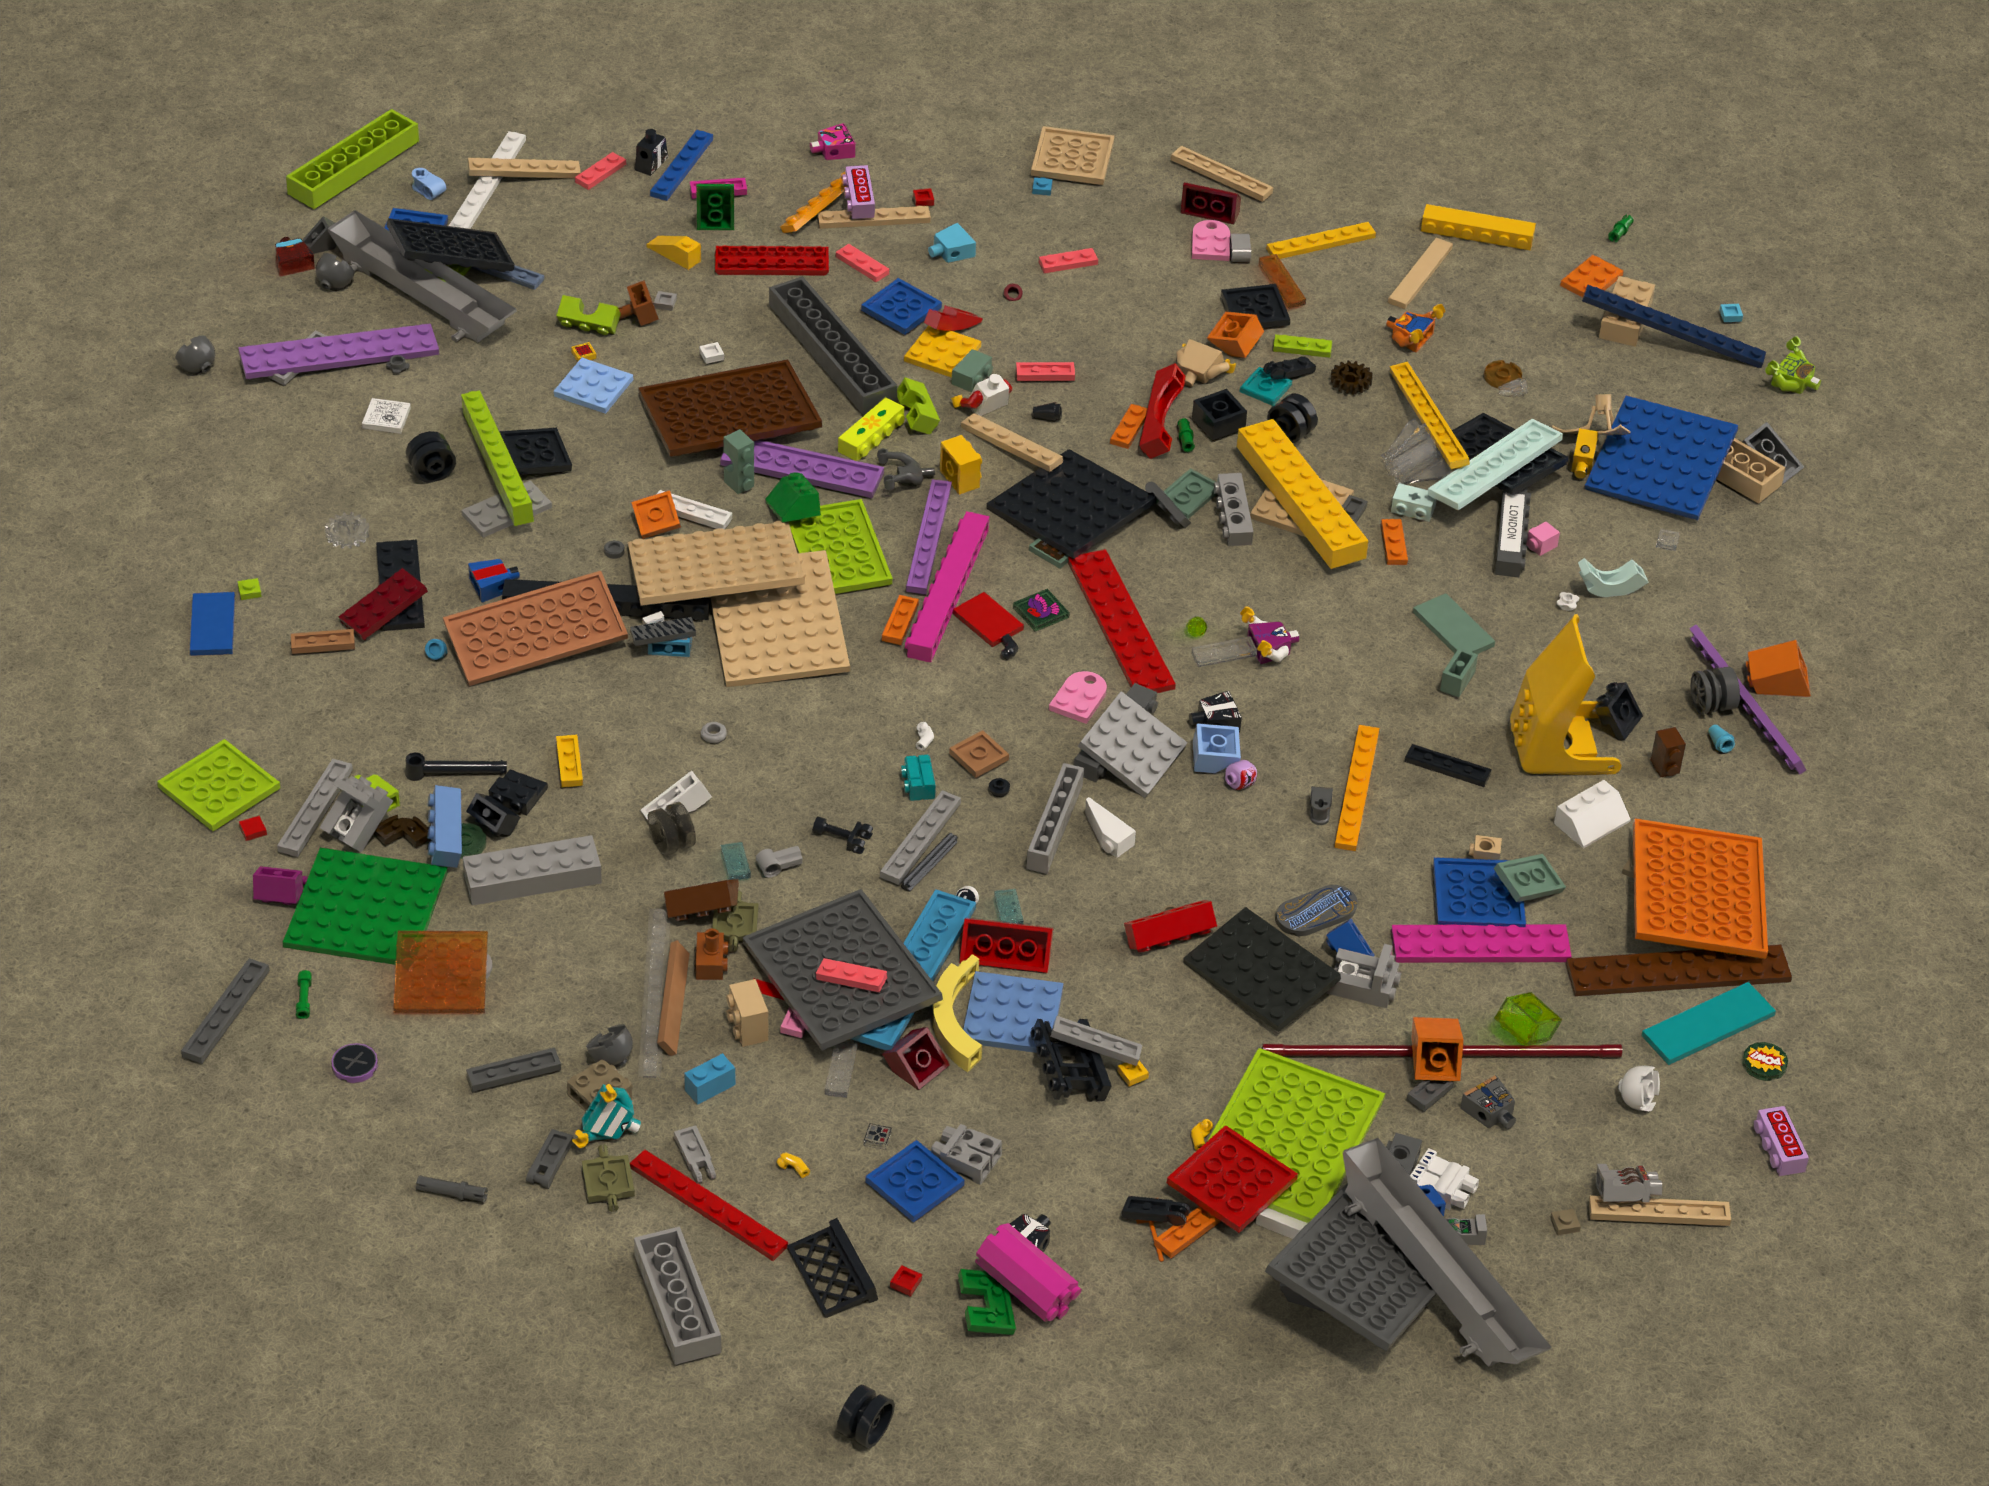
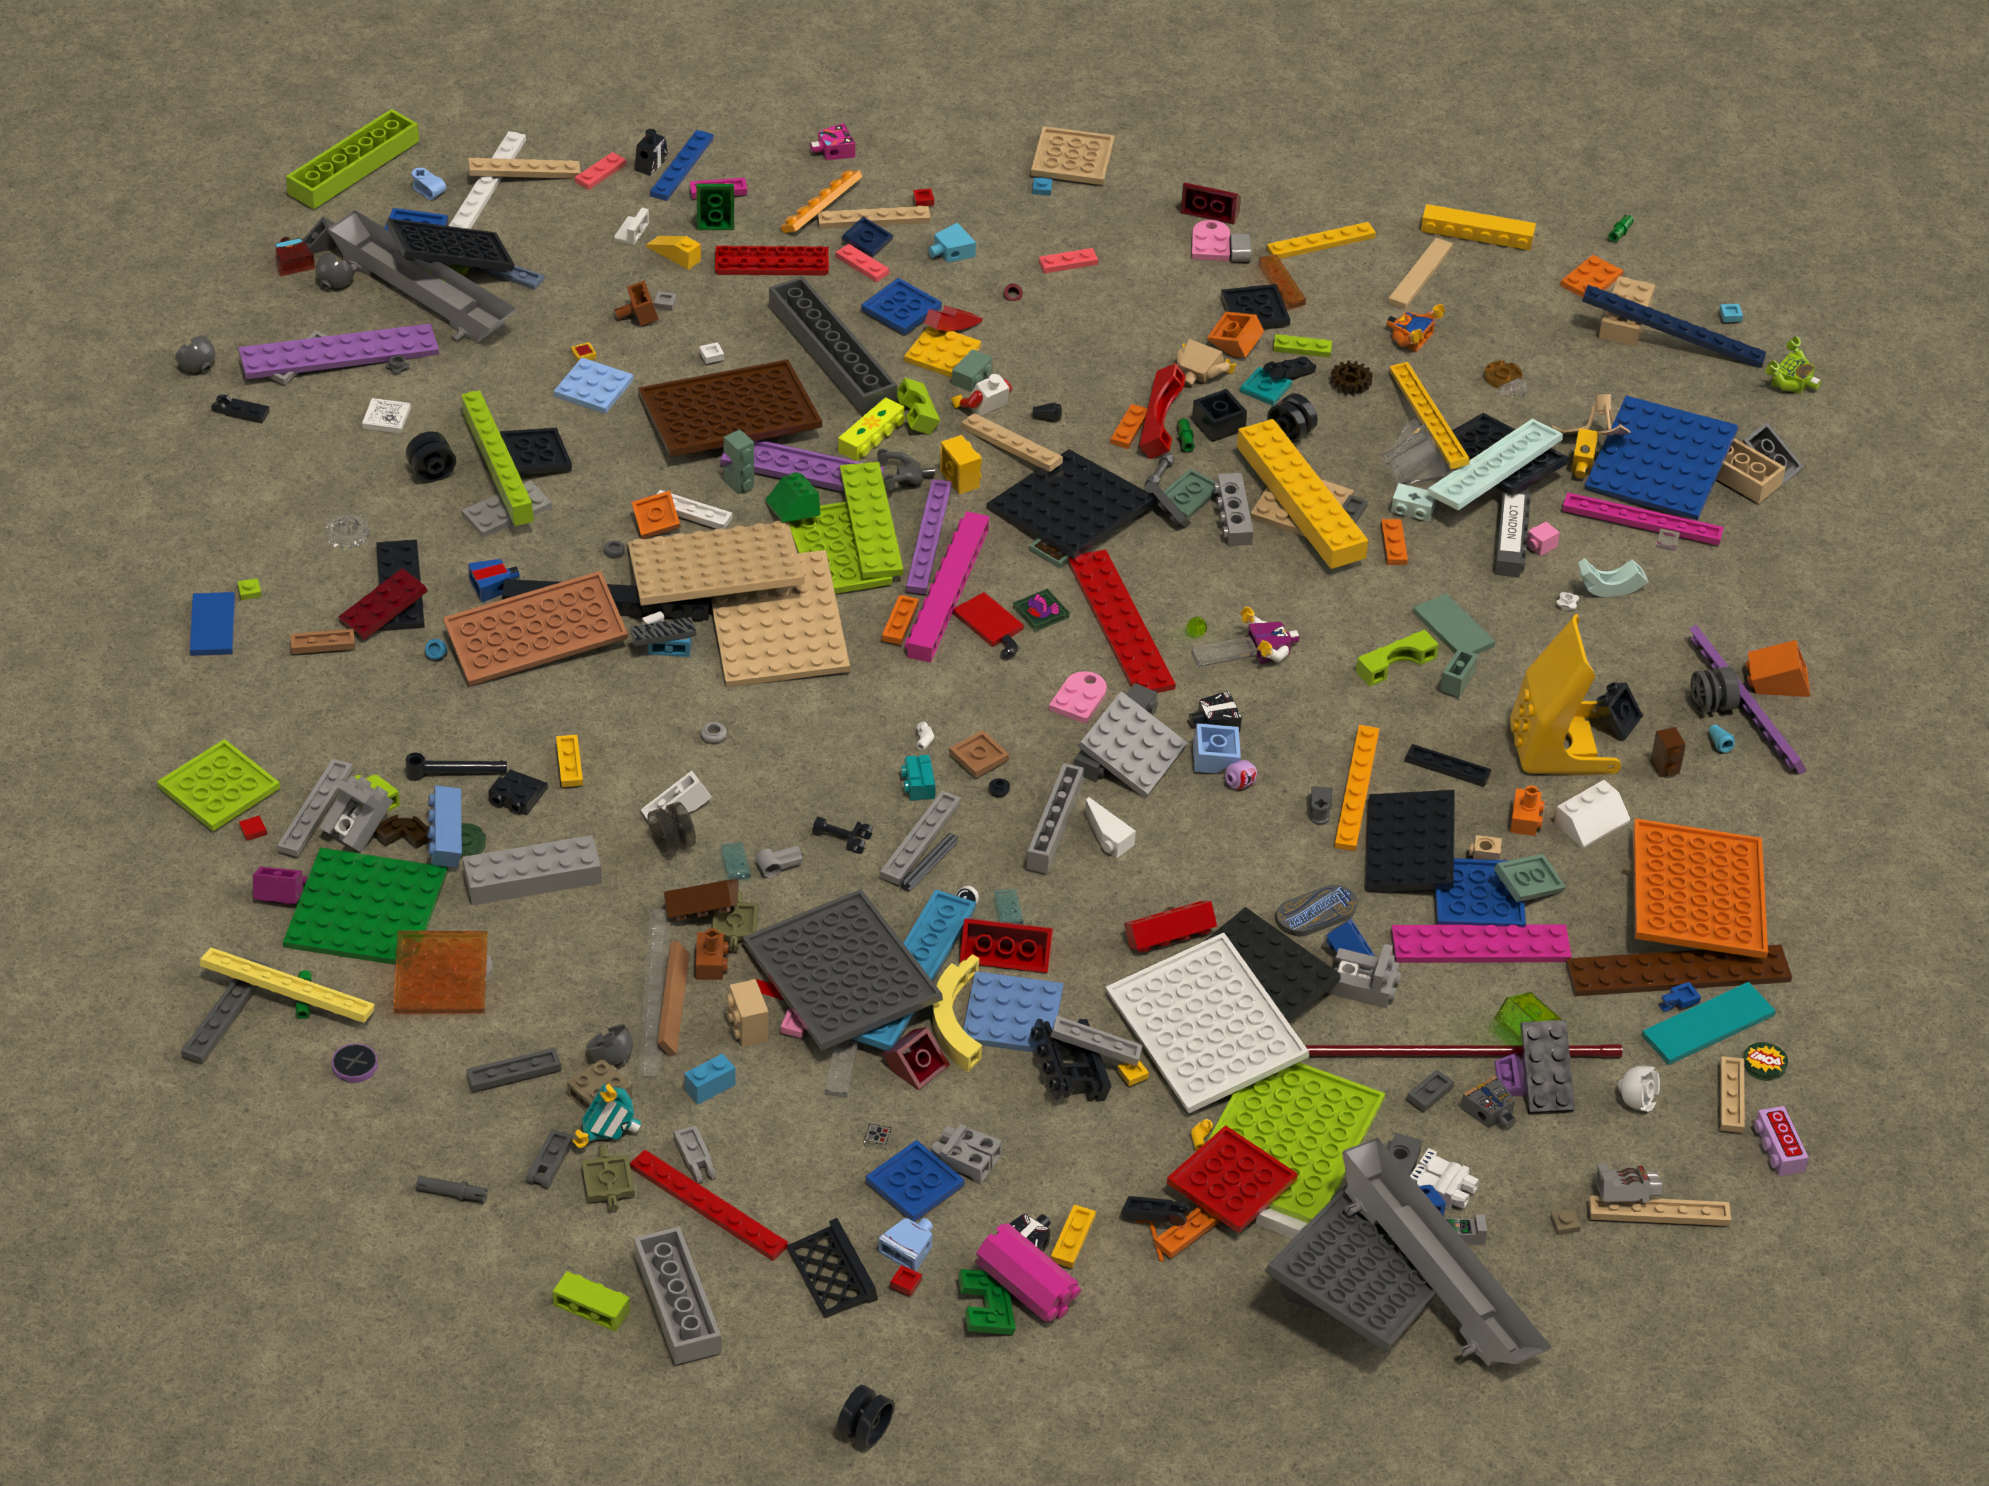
(240, 409): none -> black hinge
(287, 985): none -> light yellow plate
(493, 814): black brick -> none
(591, 1301): none -> lime brick
(603, 320): lime arch -> none
(633, 227): none -> white panel
(794, 1161): yellow arm -> none
(851, 975): coral plate -> none
(859, 192): lavender brick -> none
(867, 237): none -> dark blue tile
(871, 520): none -> lime plate
(907, 1243): none -> light blue torso
(1045, 371): coral plate -> none
(1073, 1236): none -> yellow plate
(1165, 462): none -> dark grey bar
(1207, 1022): none -> white plate
(1222, 173): tan plate -> none
(1411, 841): none -> black plate
(1415, 648): none -> lime arch
(1437, 1048): orange slope -> none
(1510, 1072): none -> medium lavender slope
(1526, 811): none -> orange brick
(1547, 1066): none -> black plate
(1642, 518): none -> dark pink plate
(1681, 995): none -> blue plate
(1732, 1094): none -> tan plate

